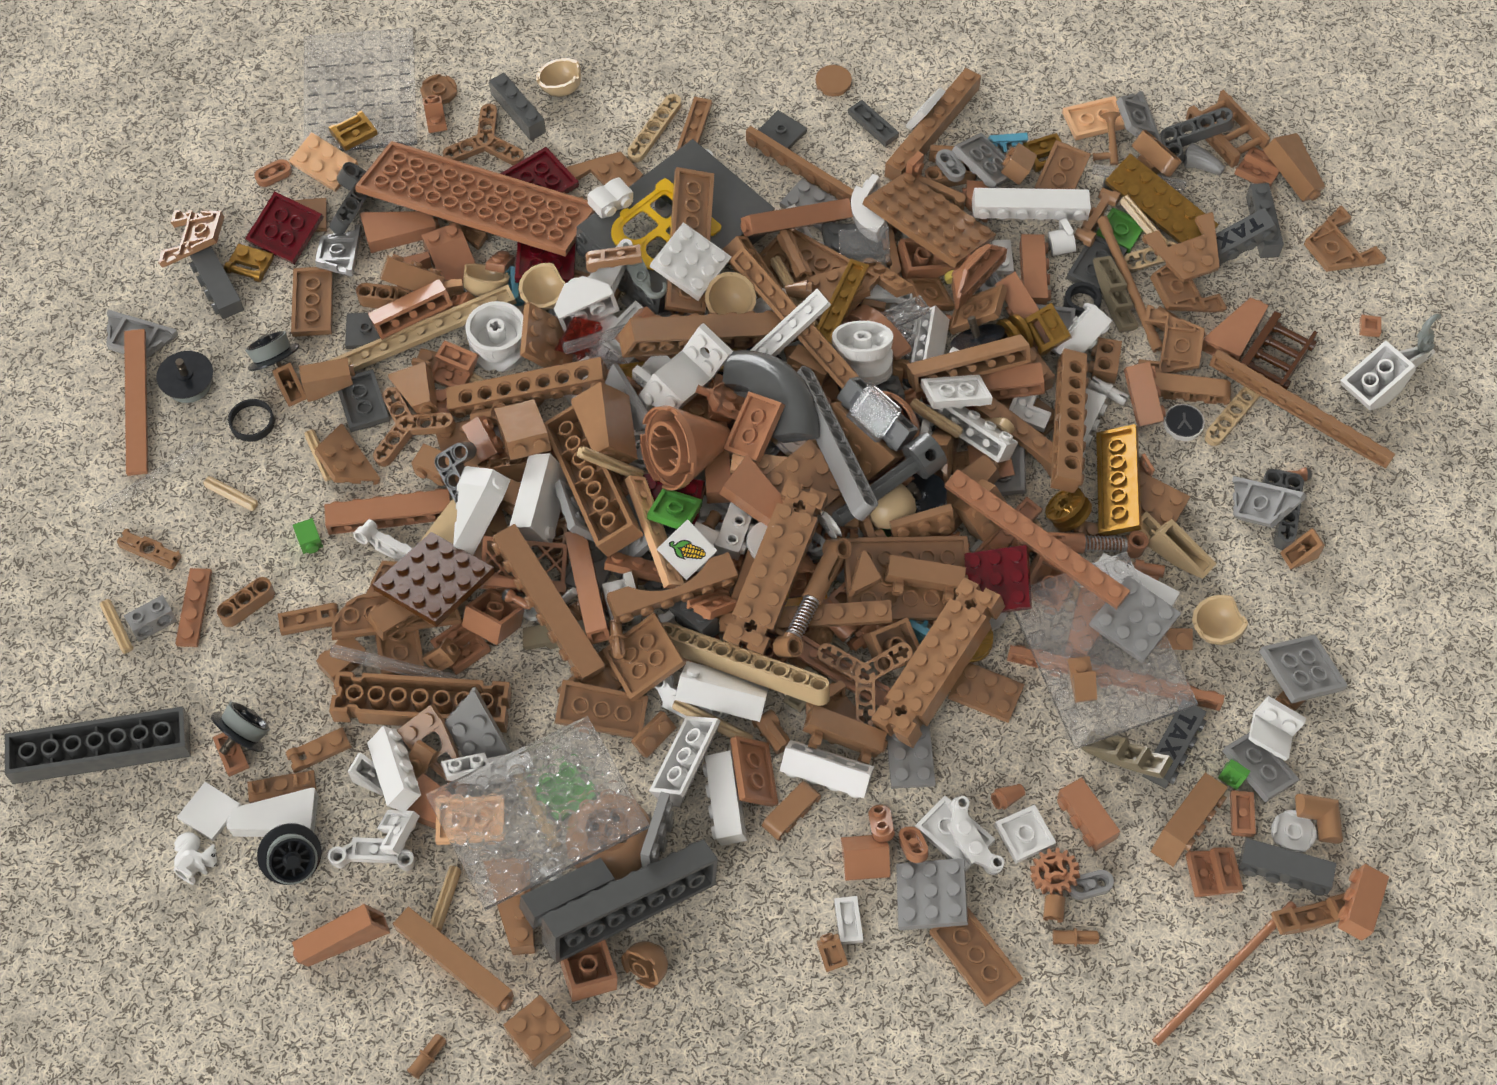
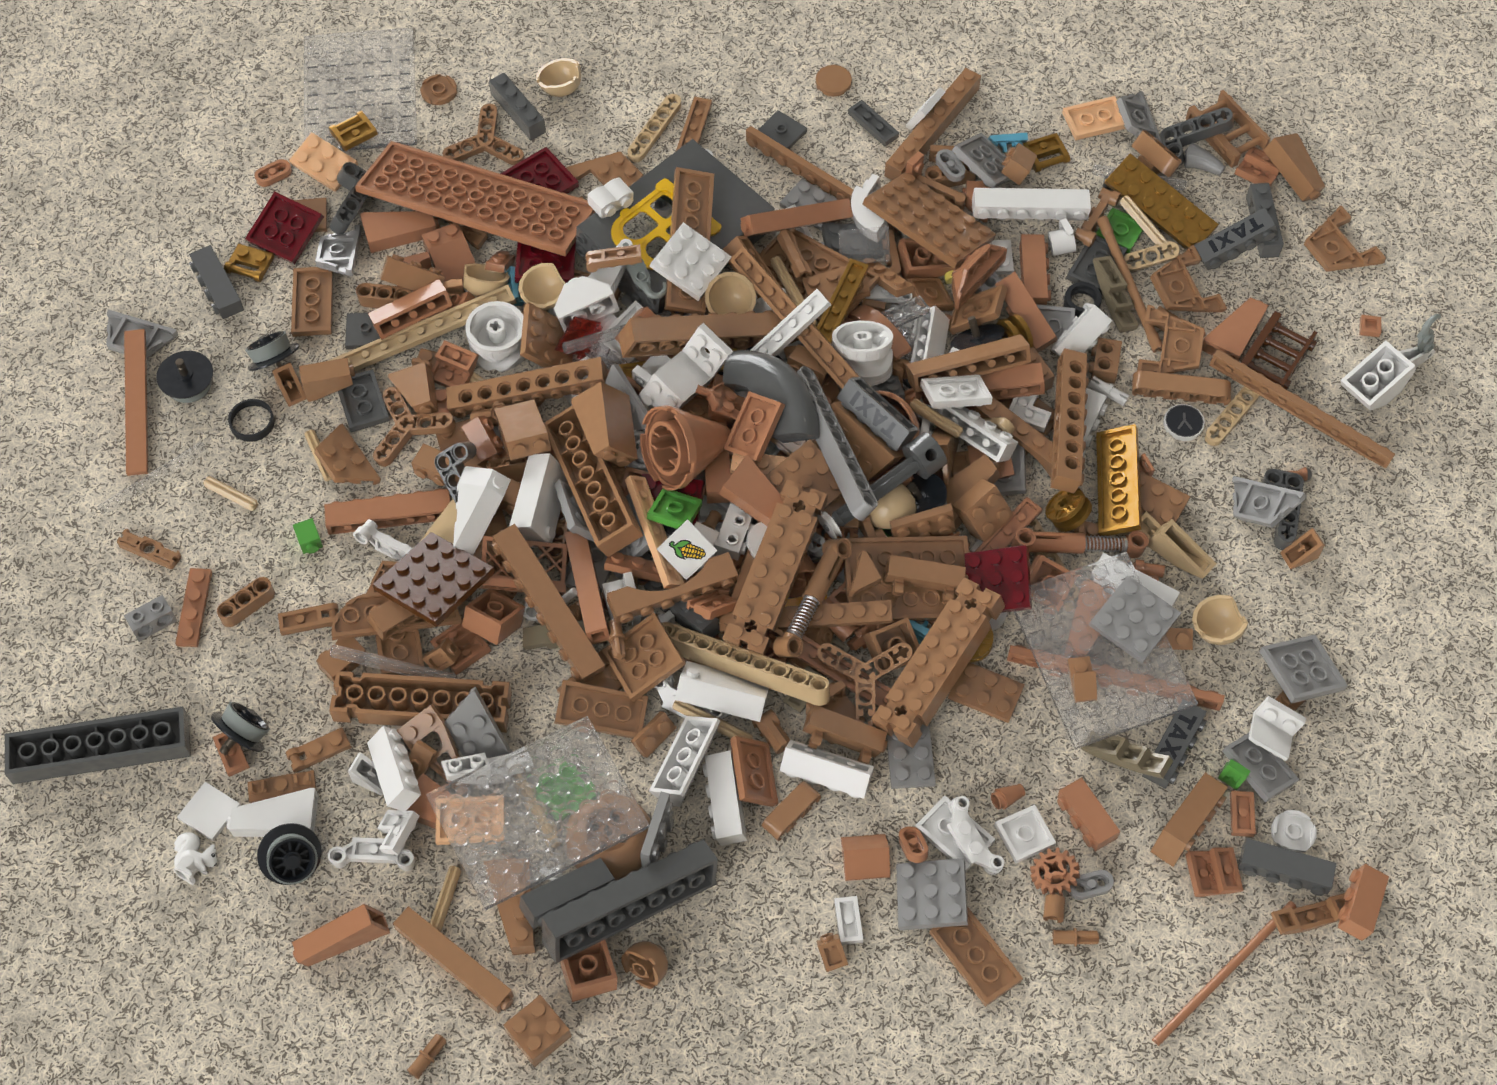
(116, 626): tan axle -> none
(200, 232): medium nougat wing -> none
(434, 113): nougat slope -> none
(510, 596): nougat piece -> none
(608, 462): tan axle -> none
(800, 289): medium nougat cone -> none
(873, 412): clear tile -> none
(881, 823): nougat plate -> none
(1037, 539): nougat plate -> none
(1052, 326): pearl gold plate -> none
(1063, 167): medium nougat plate -> none
(1110, 118): medium nougat piece -> none
(1144, 394): nougat brick -> none
(1191, 257): medium nougat wing -> none
(1326, 813): medium nougat brick -> none

